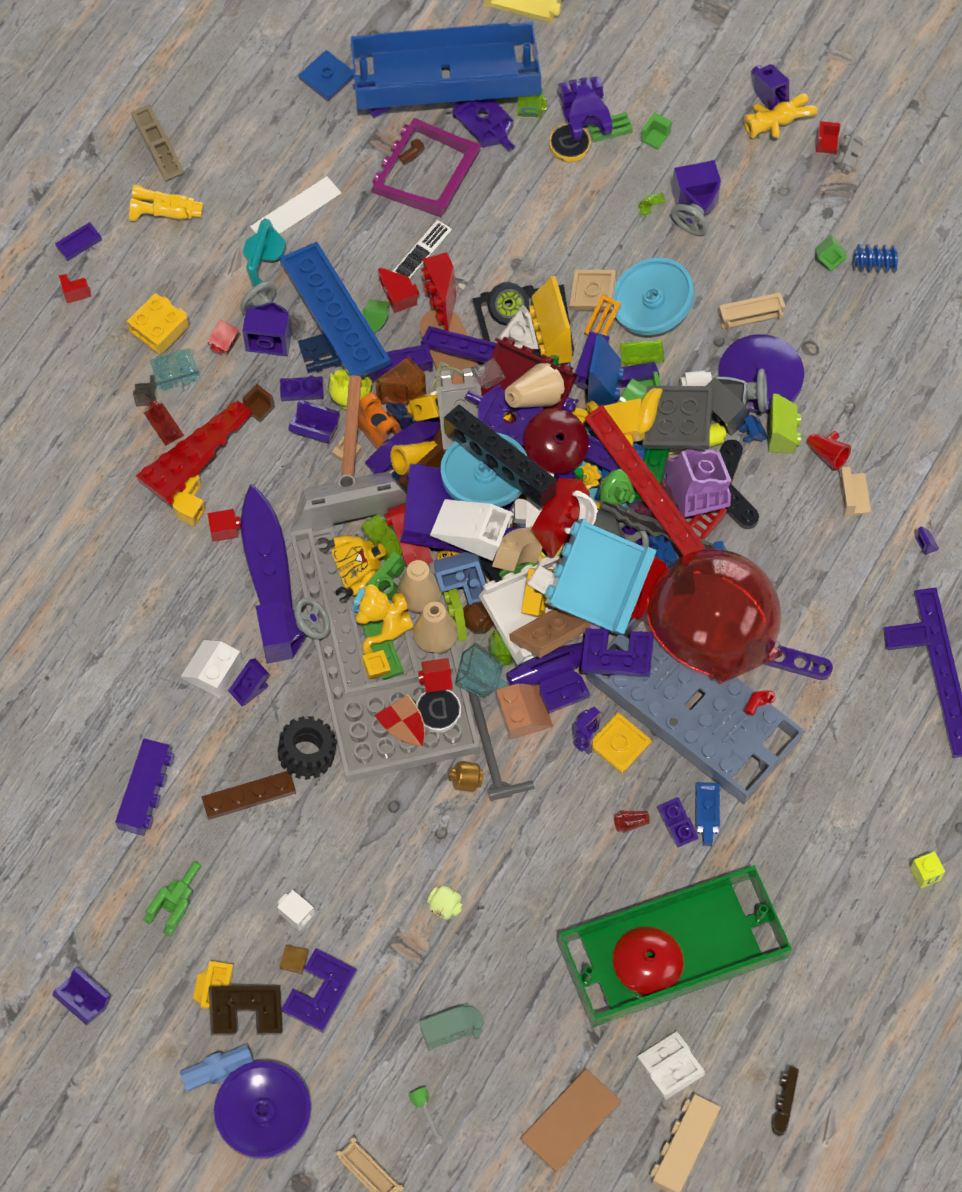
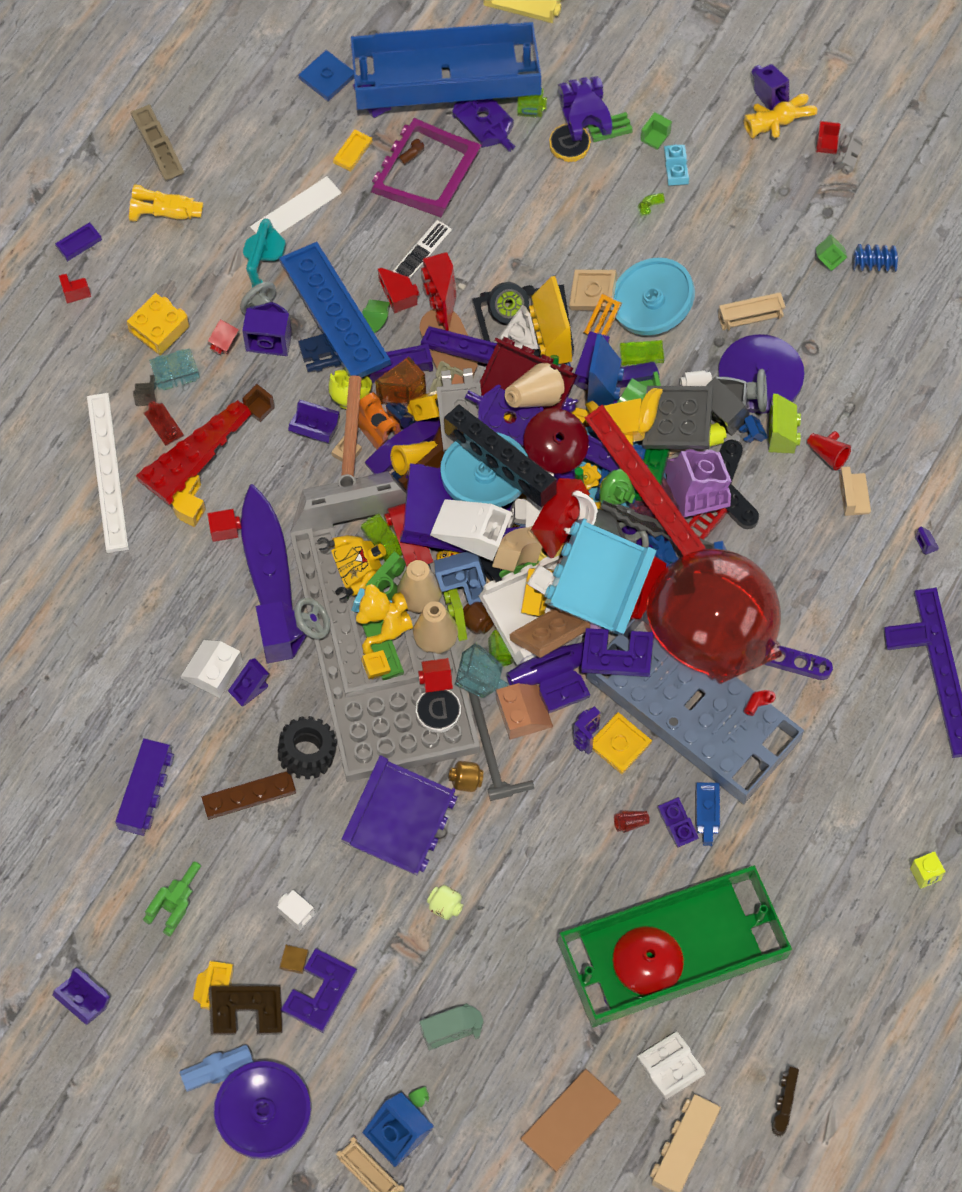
(107, 473): none -> white tile
(301, 388): dark purple tile -> none
(352, 150): none -> yellow tile
(397, 1129): none -> blue slope
(399, 816): none -> dark purple panel
(403, 721): shield -> none
(488, 373): clear panel -> none
(676, 165): none -> medium azure slope
(695, 193): dark purple piece -> none

